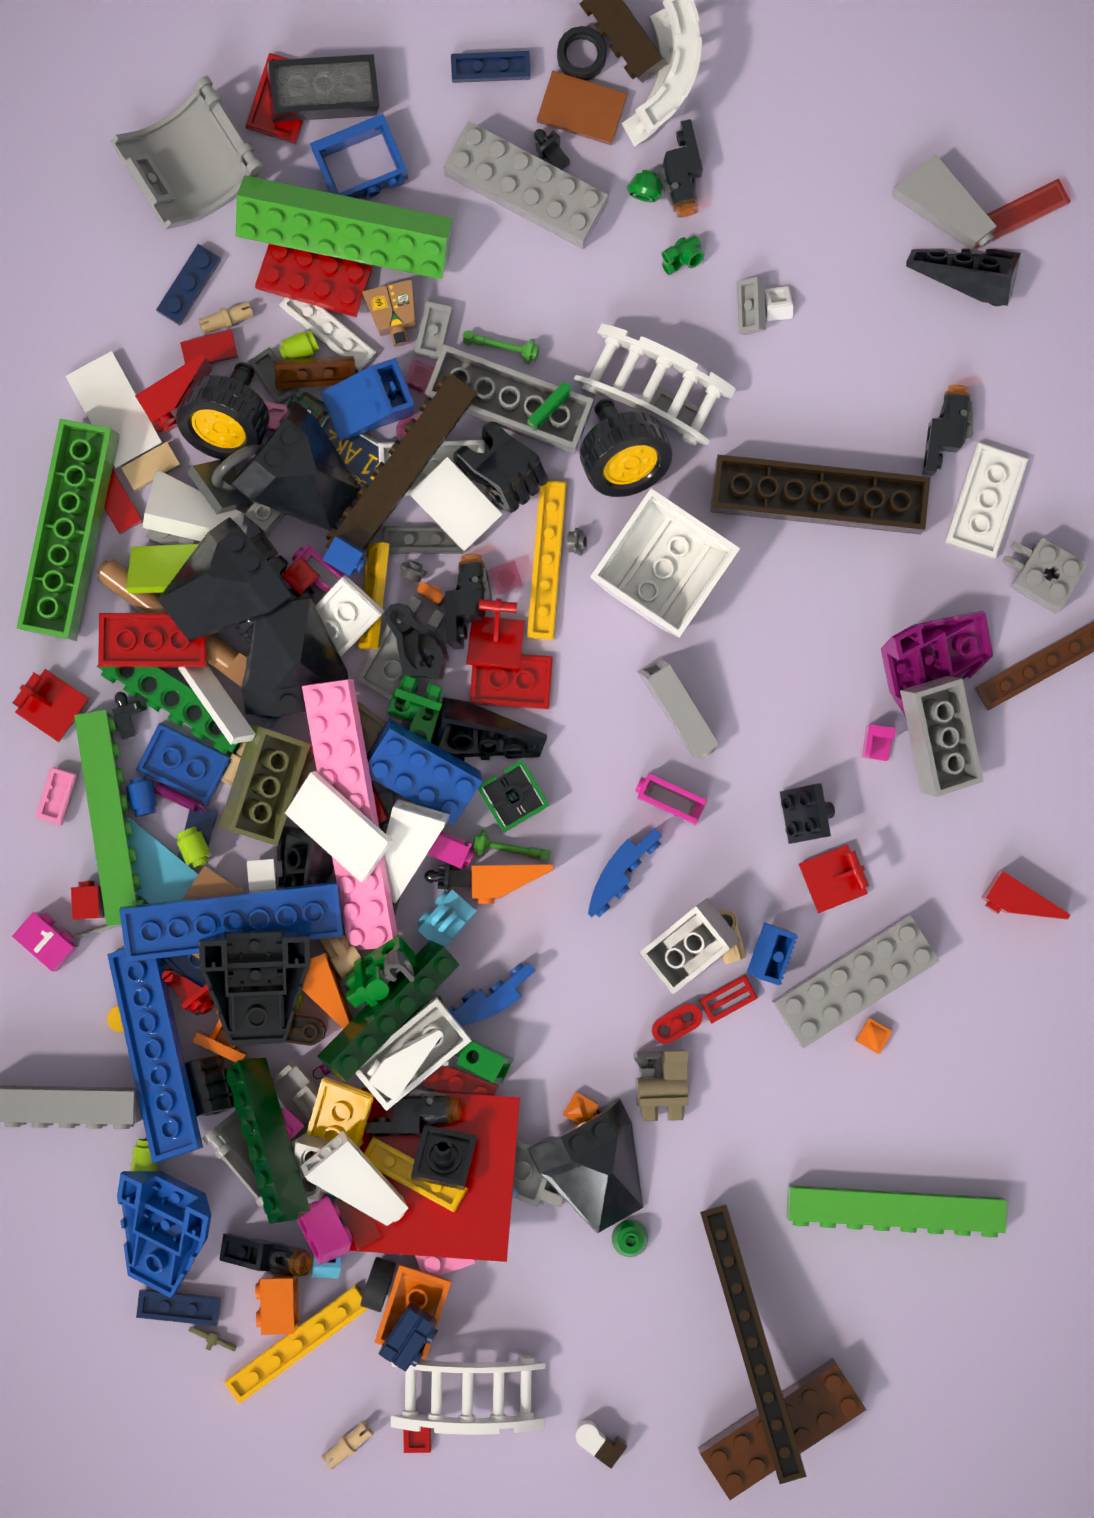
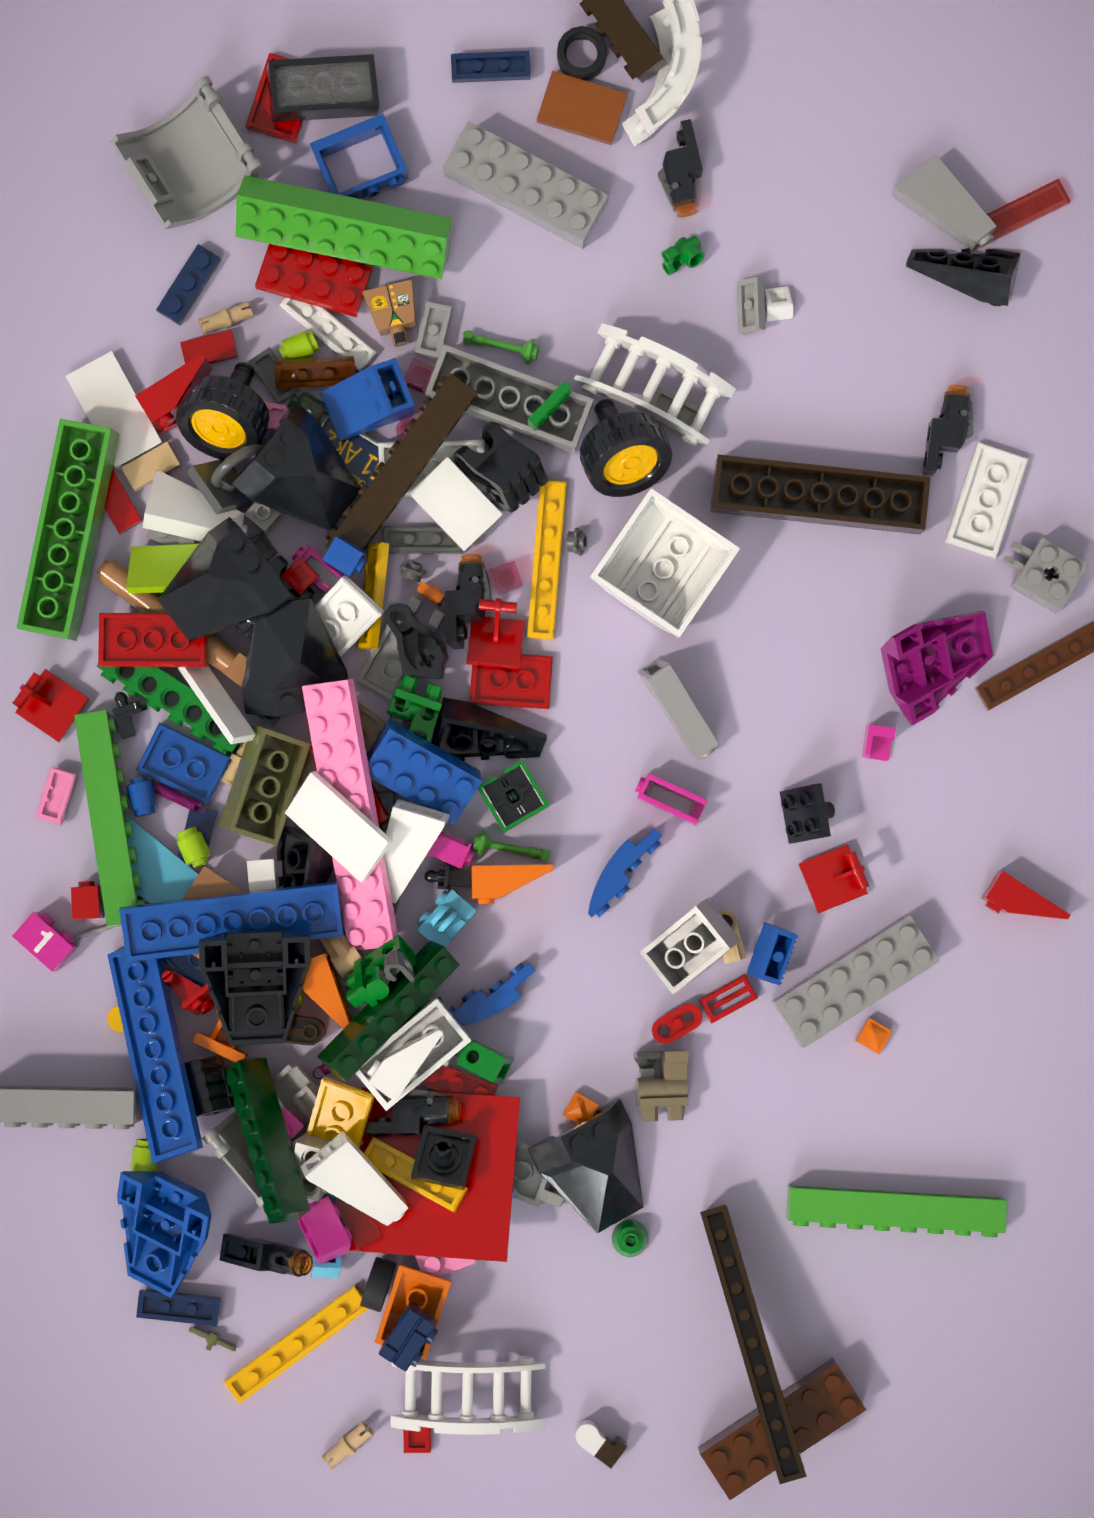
(278, 1303): orange brick -> none
(549, 148): black piece -> none
(645, 186): green cone -> none
(942, 736): light grey brick -> none

